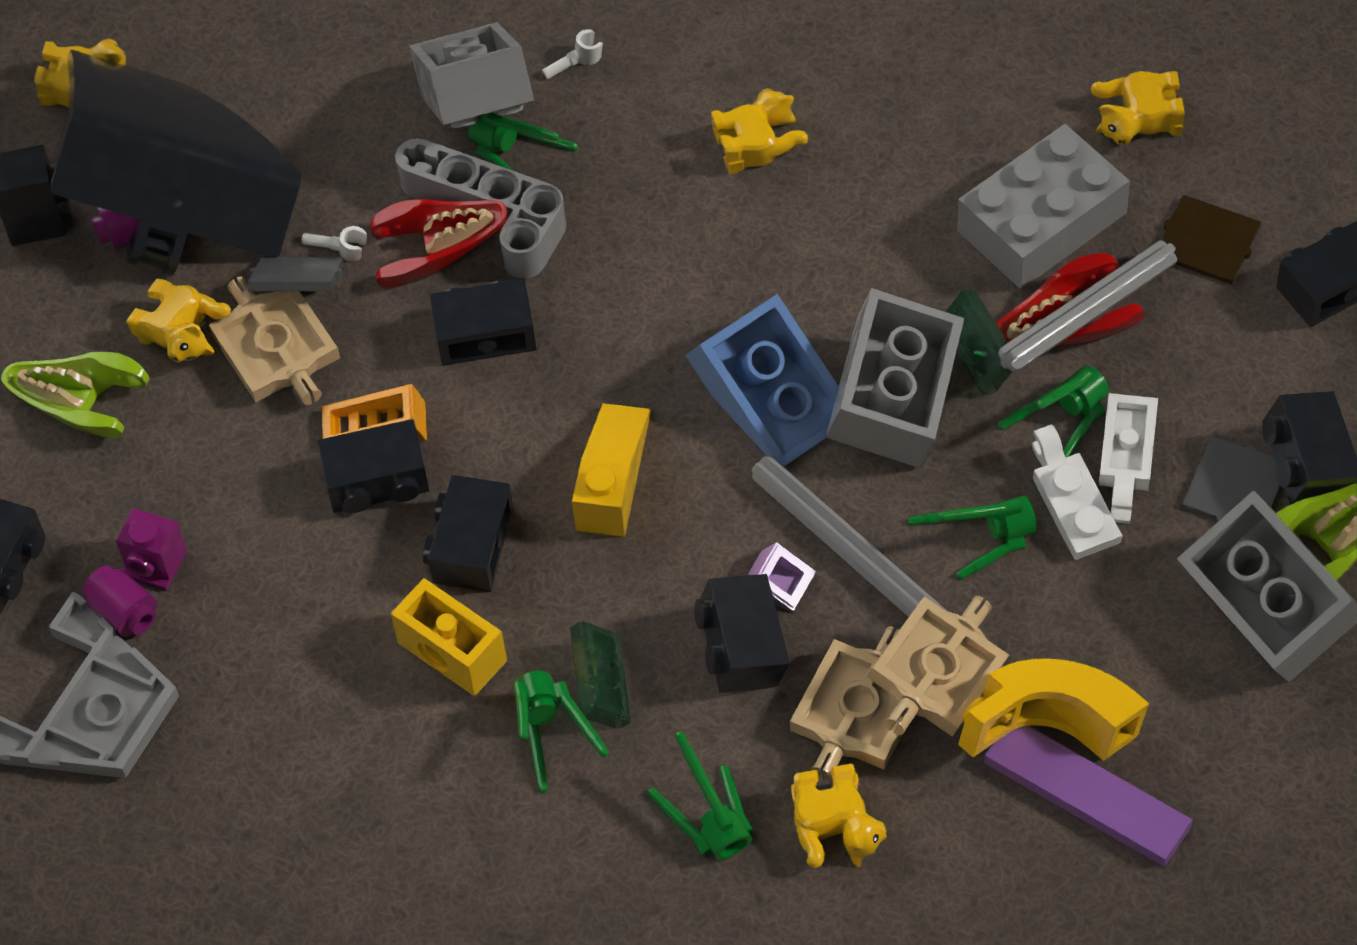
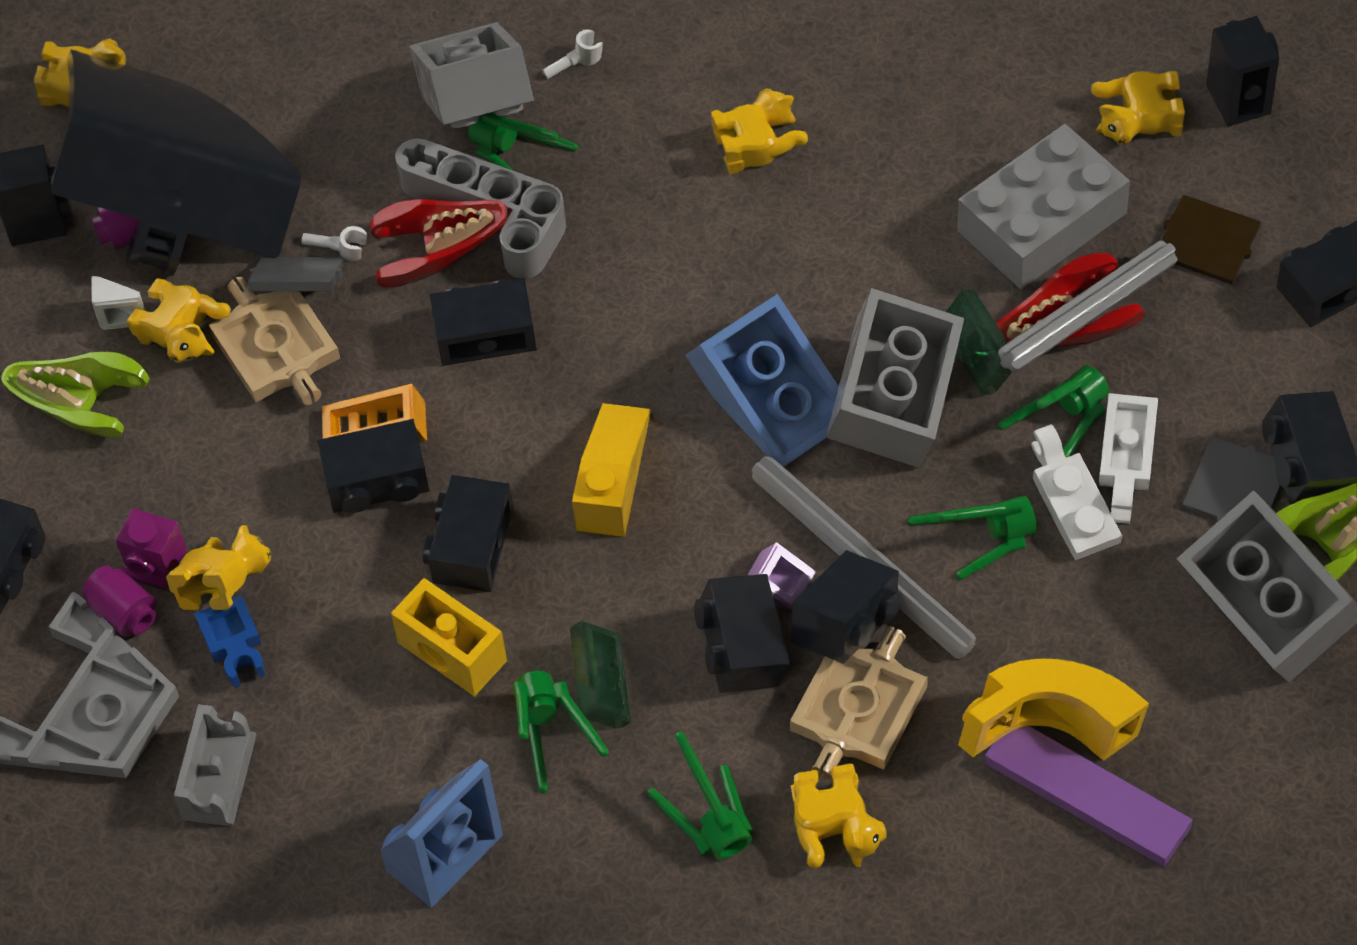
(113, 303): none -> white slope
(214, 768): none -> light grey hinge
(217, 570): none -> yellow animal
(232, 637): none -> blue plate
(445, 835): none -> medium blue slope
(845, 606): none -> black brick
(937, 665): tan plate -> none
(1242, 70): none -> black brick

